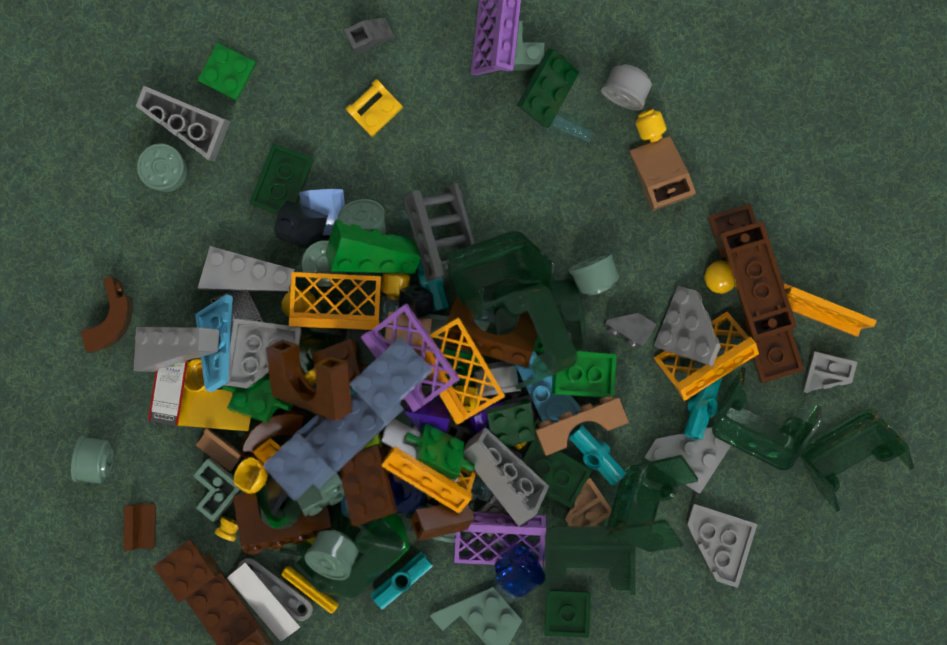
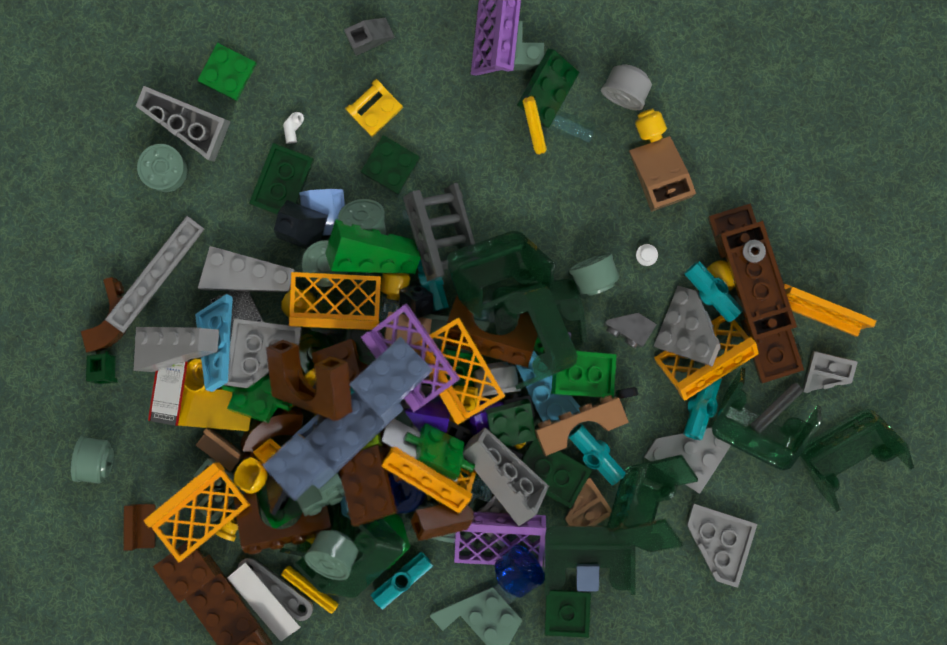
(101, 368): none -> dark green brick
(154, 274): none -> light grey tile
(184, 497): none -> light orange fence
(291, 125): none -> white arm
(390, 164): none -> dark green plate
(534, 125): none -> yellow axle
(587, 577): none -> sand blue slope
(628, 392): none -> black tile
(646, 255): none -> white plate
(713, 291): none -> teal piece
(747, 251): none -> light grey plate
(776, 408): none -> dark grey axle

